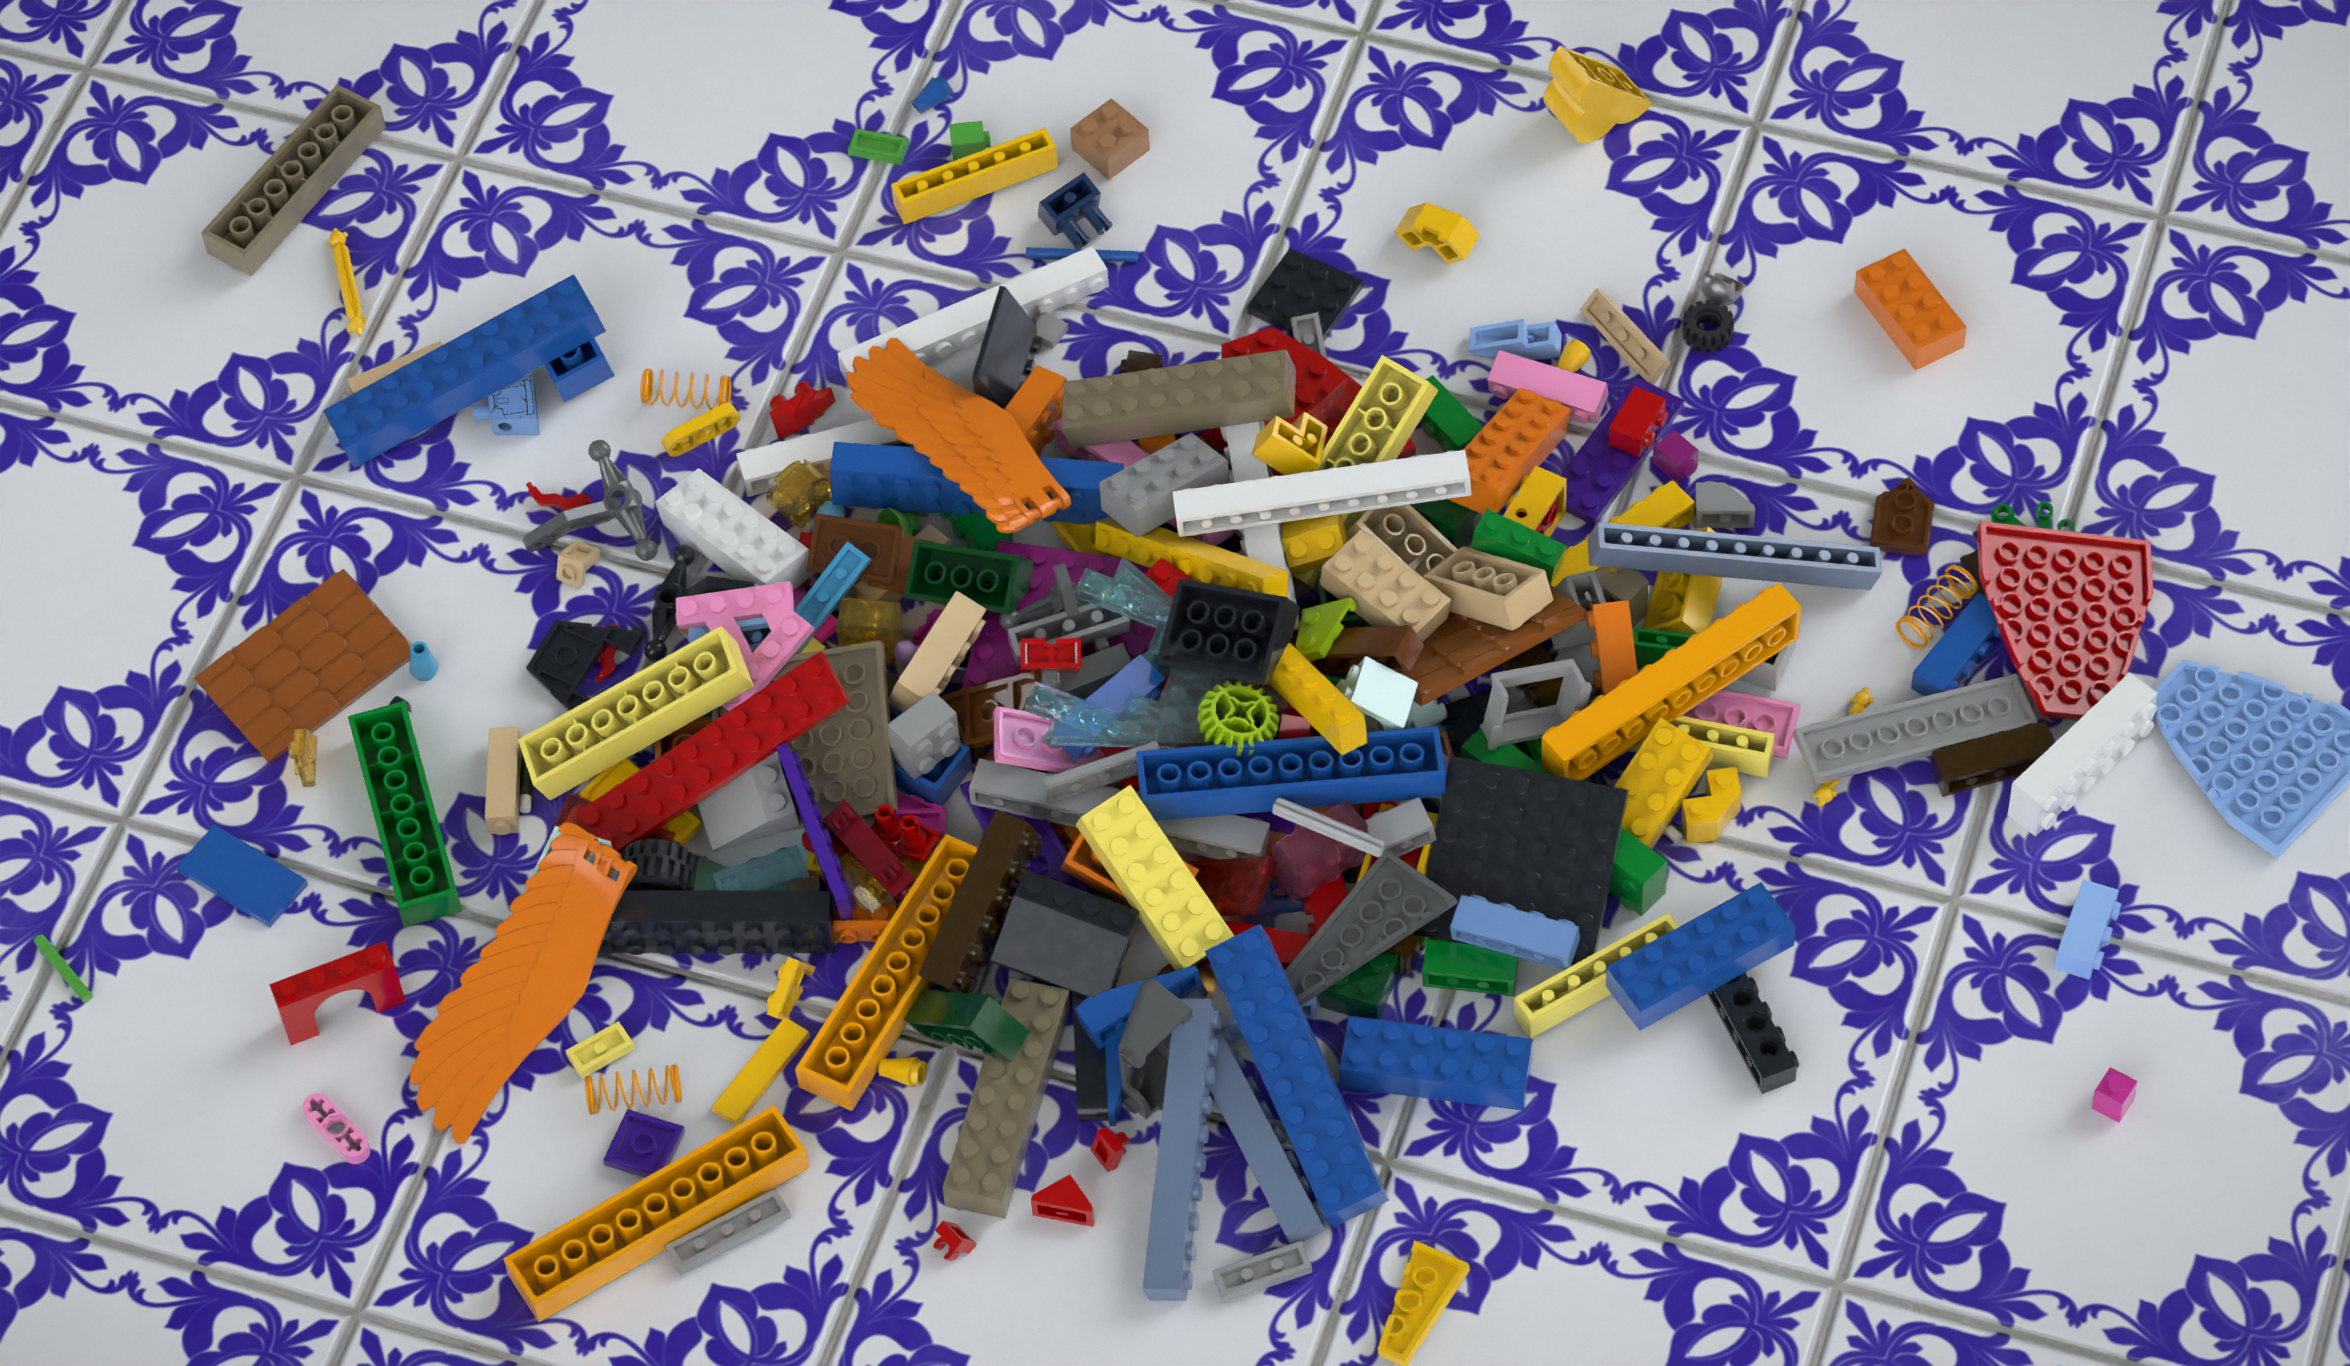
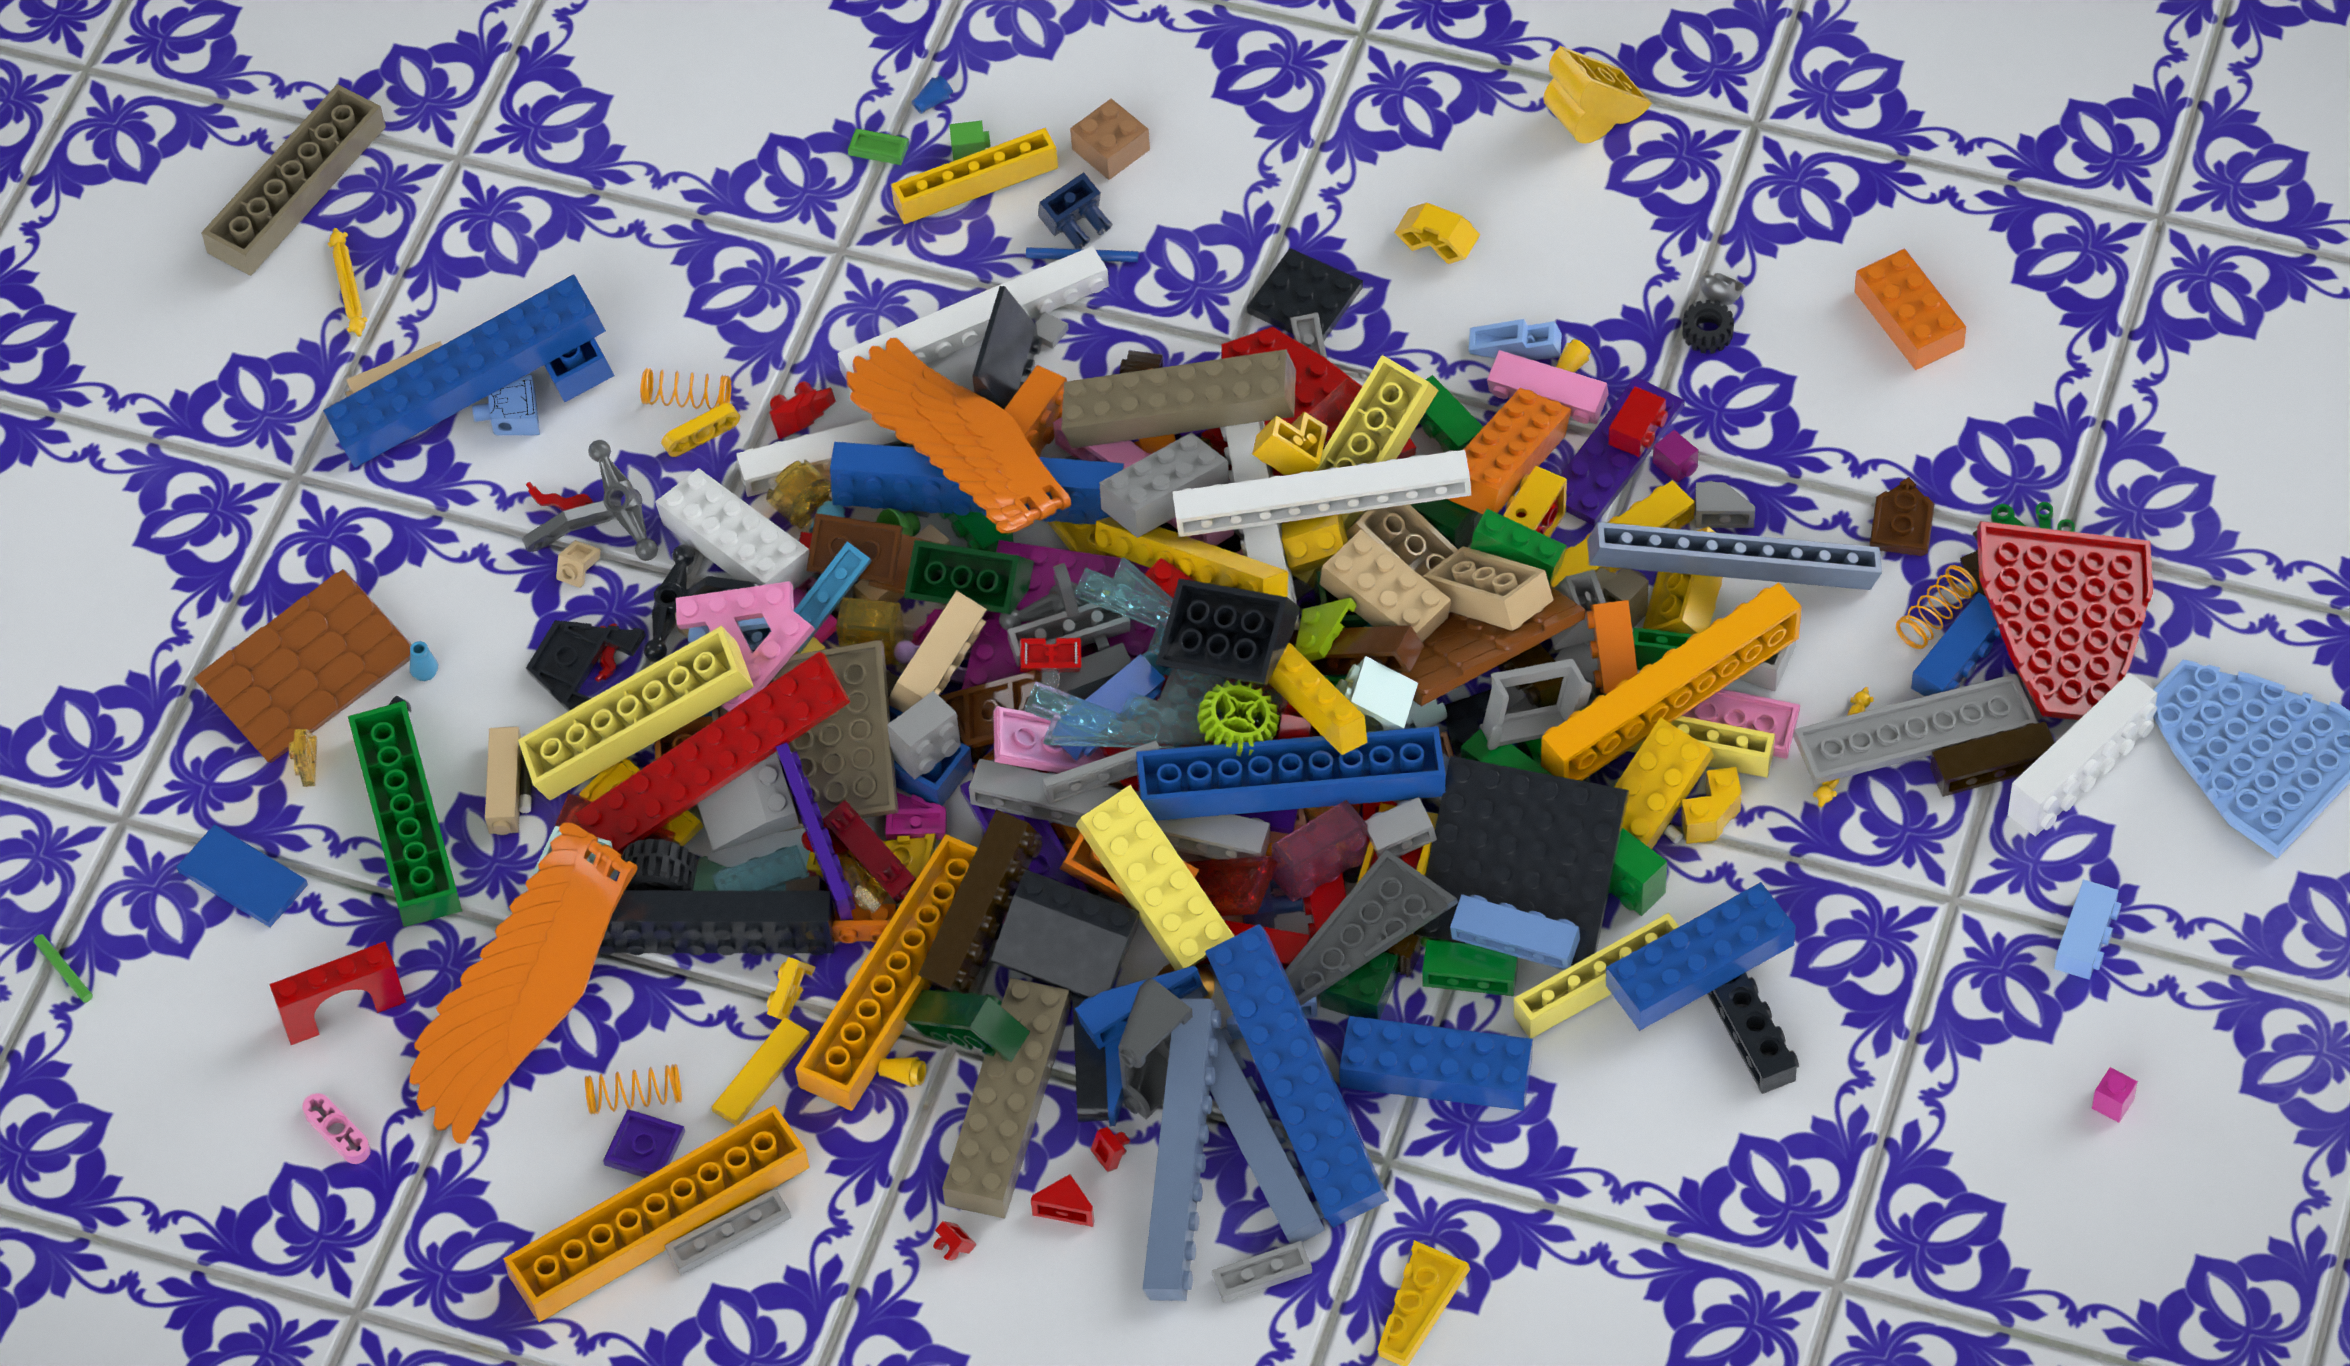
(600, 1050): light yellow plate -> none
(905, 834): red connector -> none
(1329, 827): light grey axle -> none
(1625, 336): tan plate -> none

